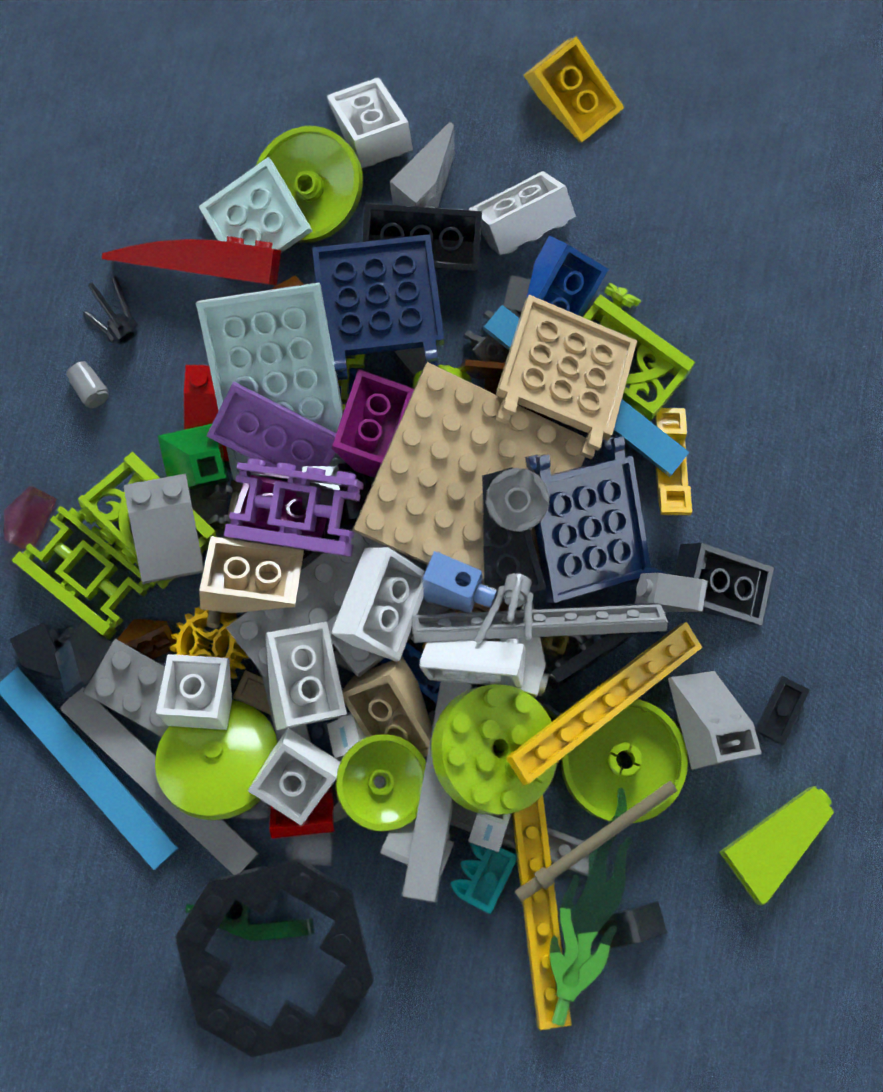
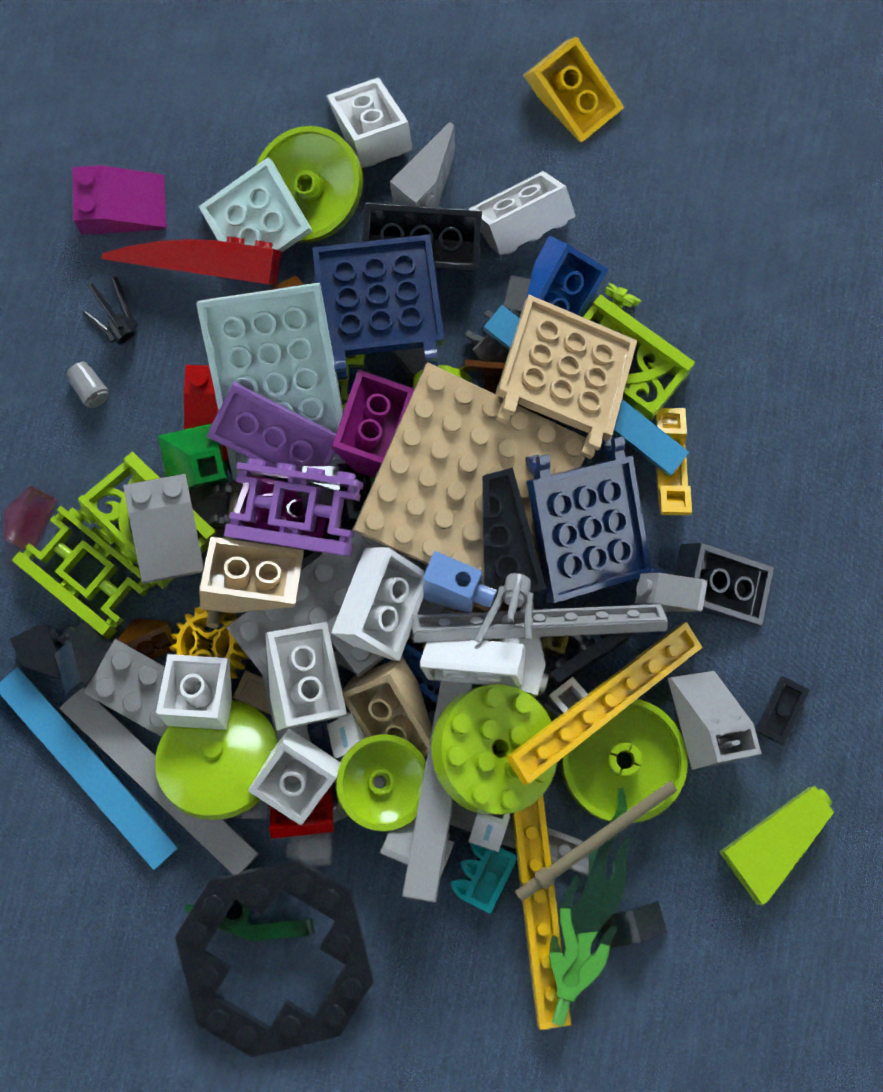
(117, 200): none -> magenta slope
(517, 499): light grey tile -> none
(566, 696): none -> white brick

